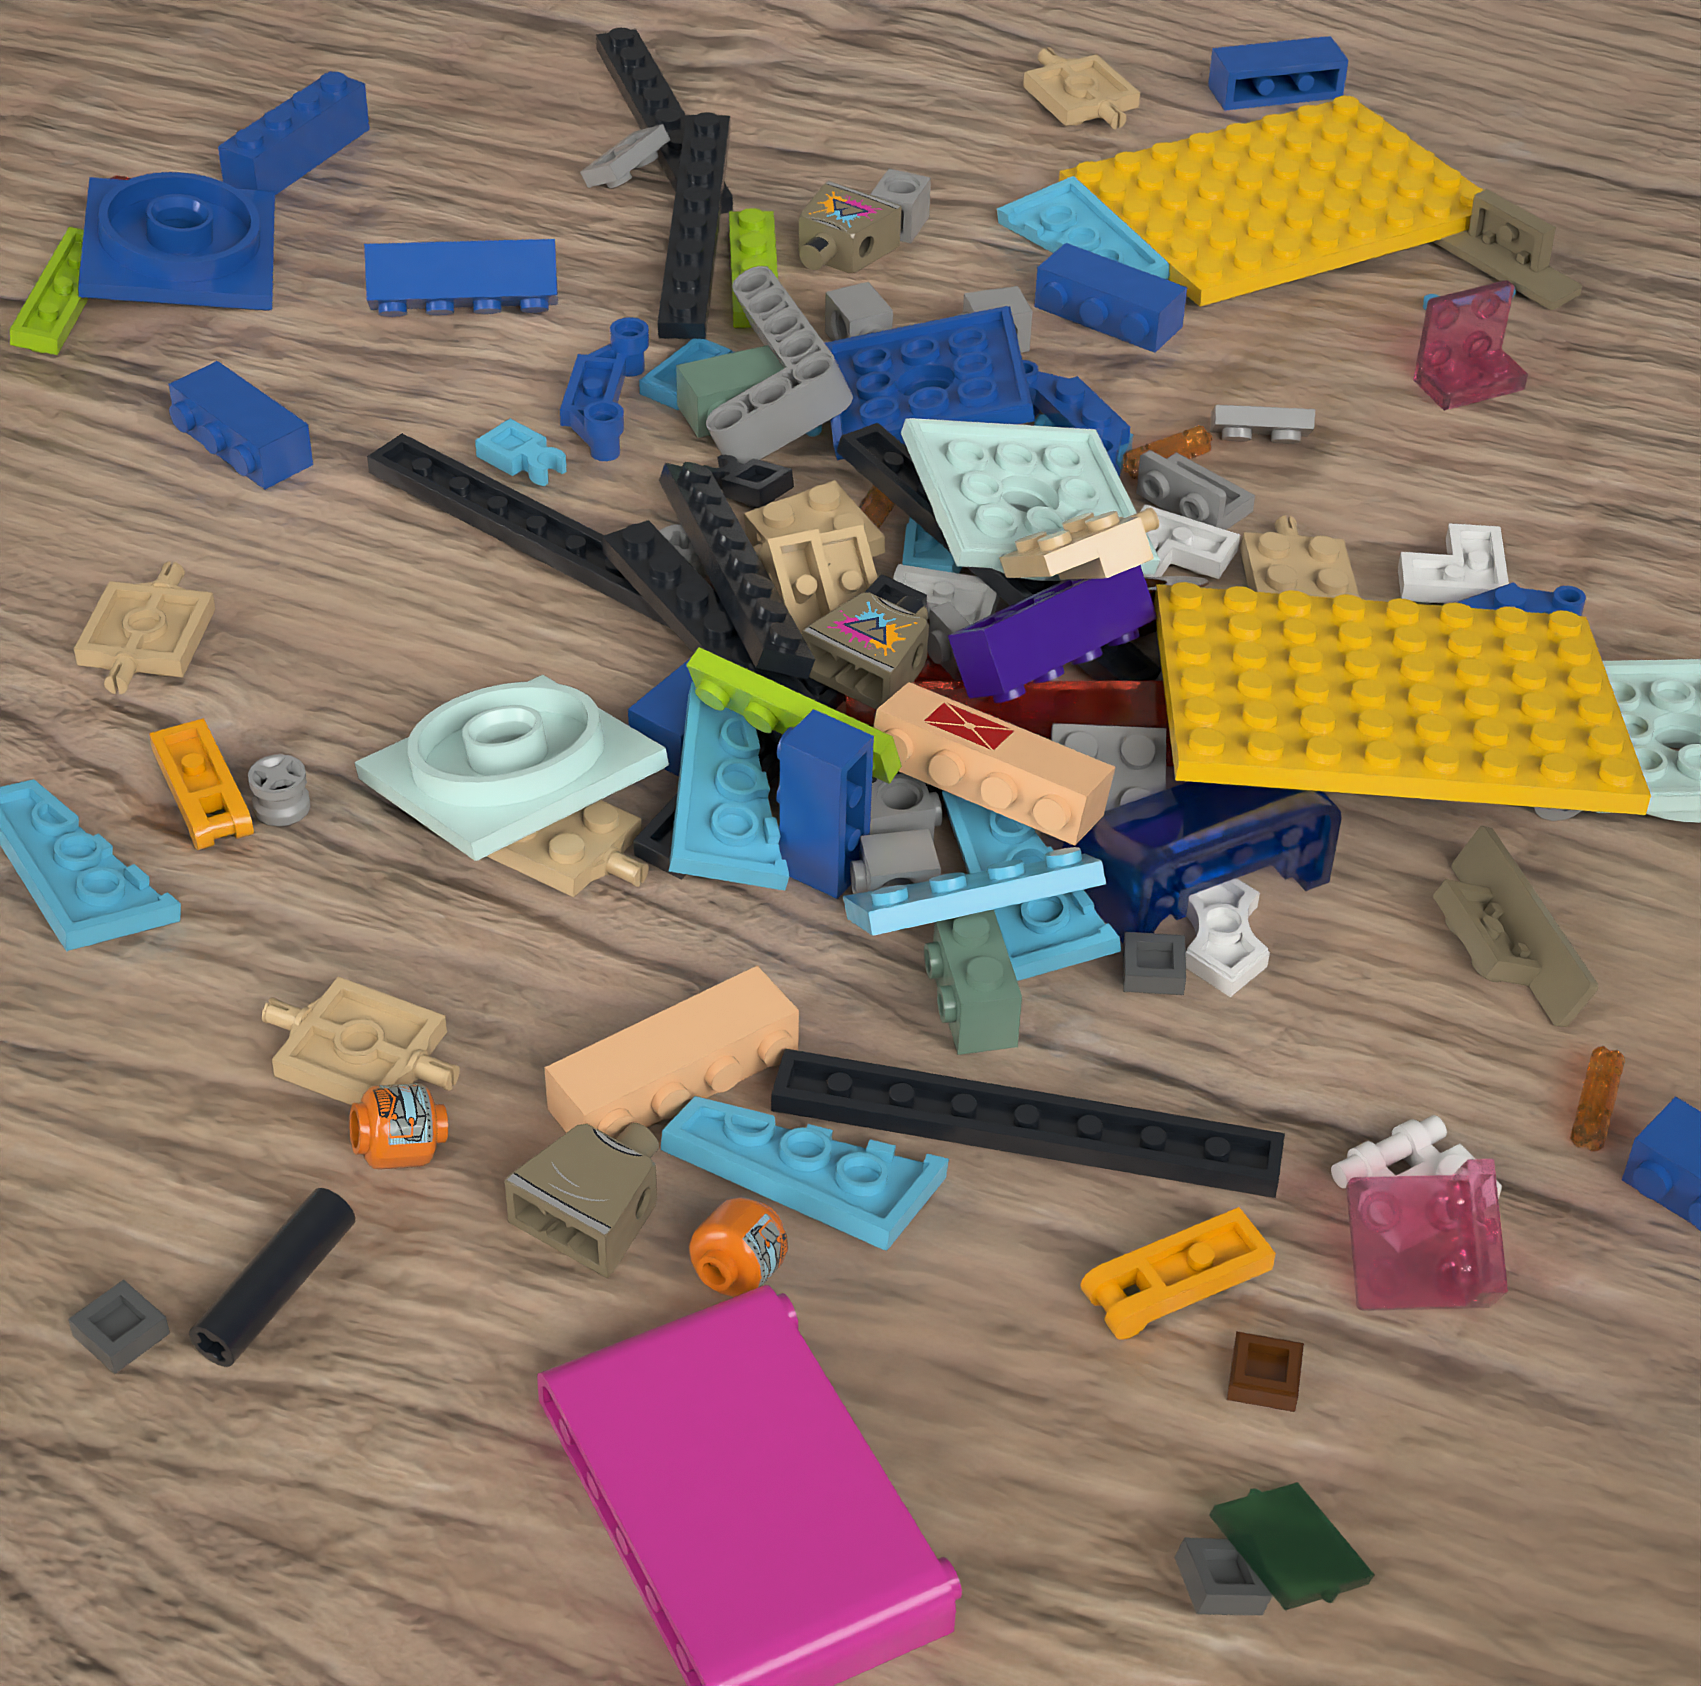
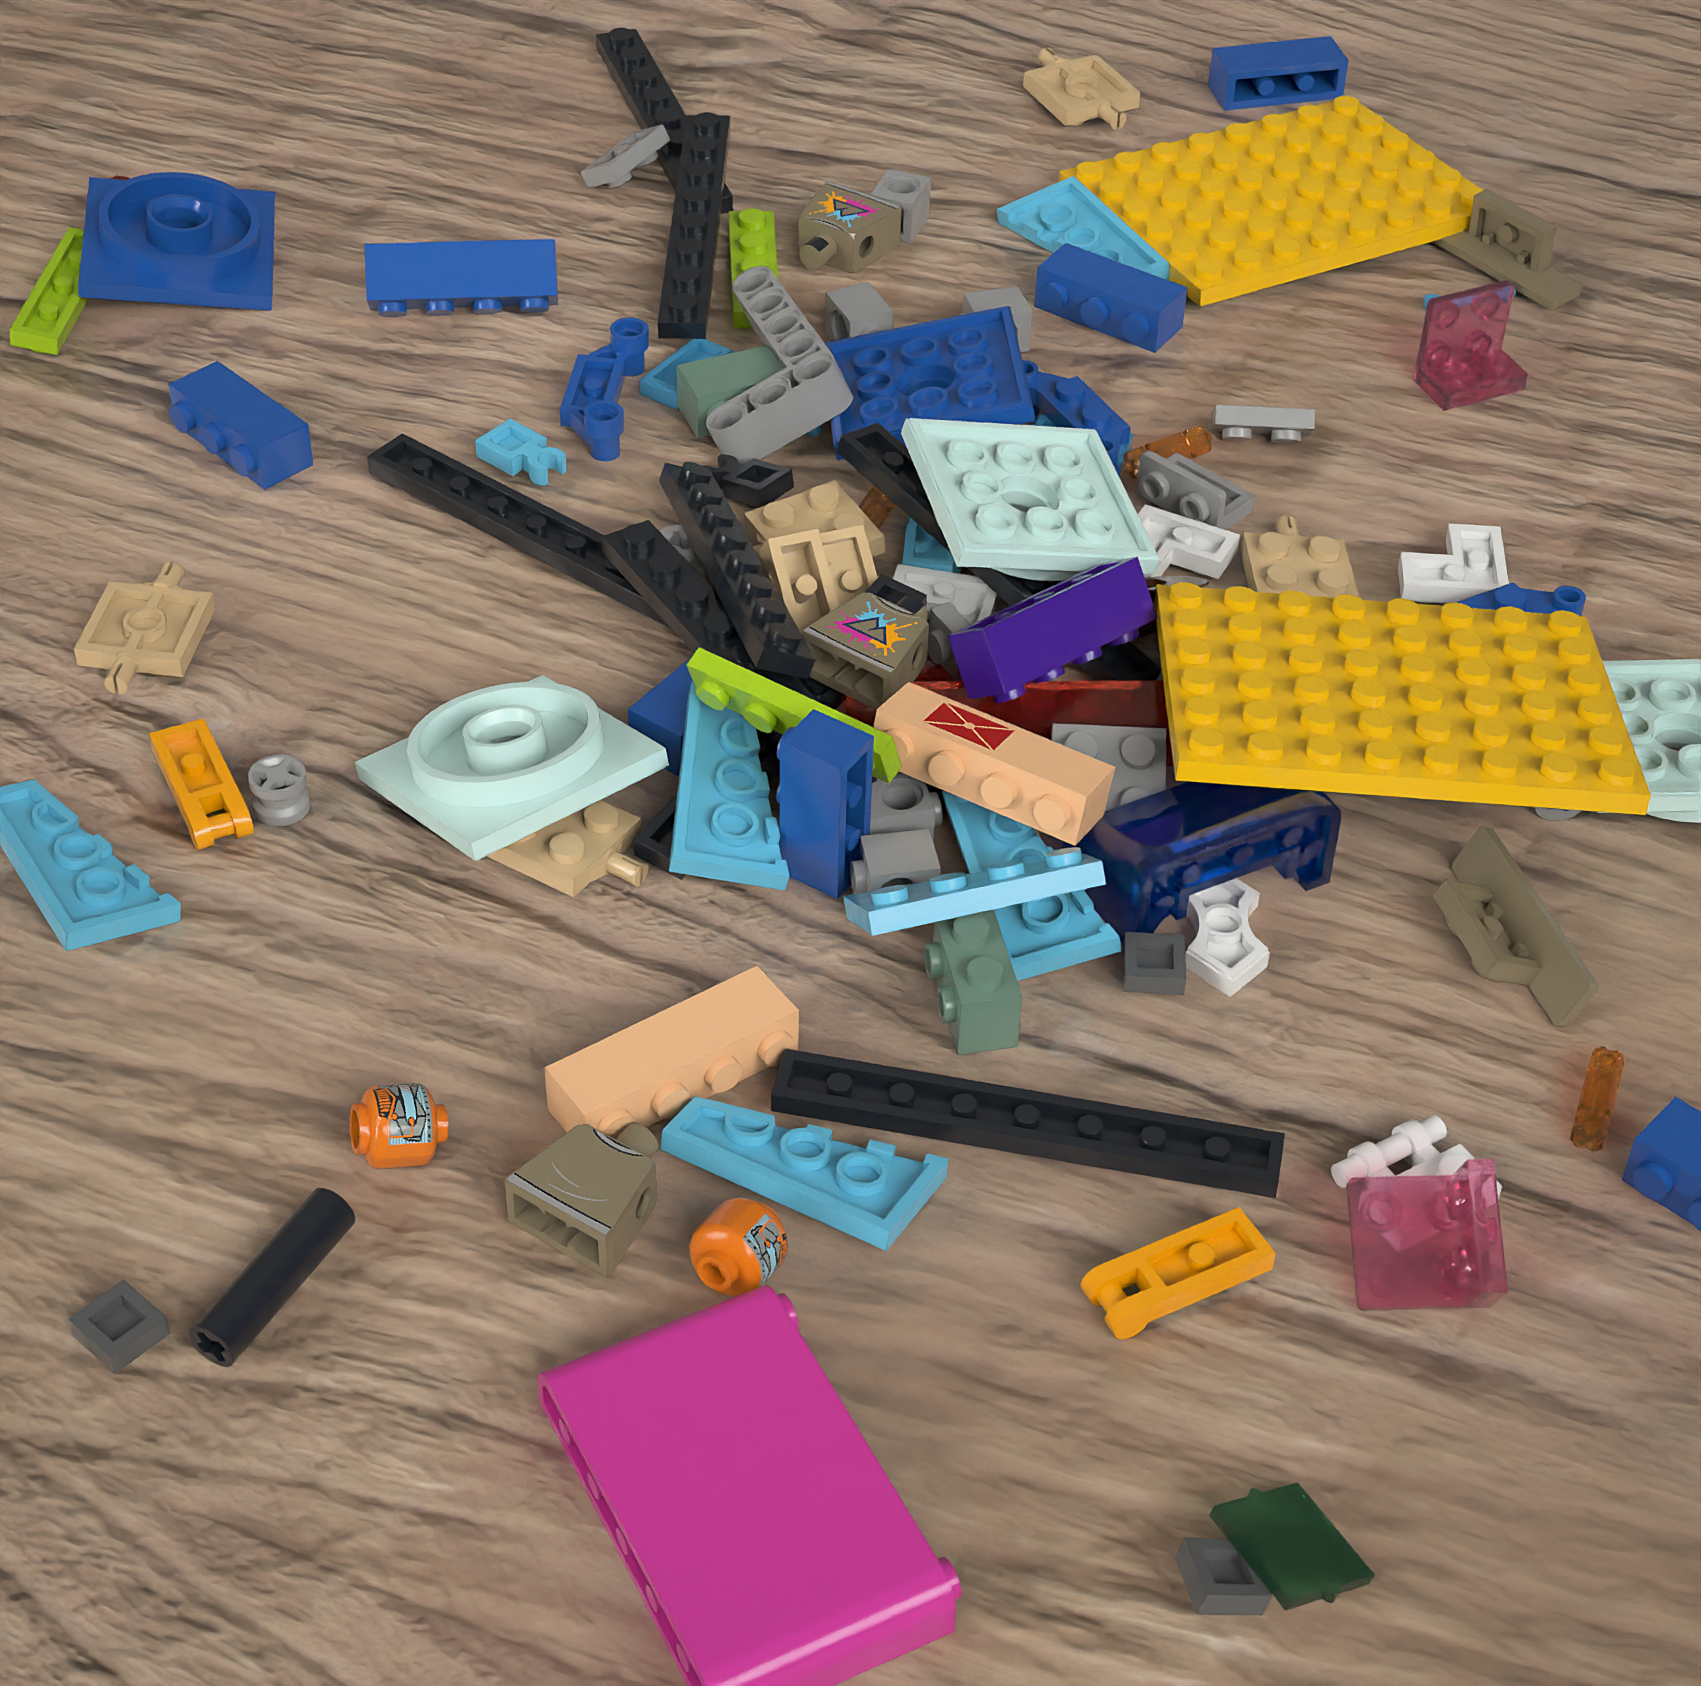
(296, 135): blue brick -> none
(357, 1042): tan plate -> none
(1085, 548): tan plate -> none
(1265, 1371): reddish brown tile -> none

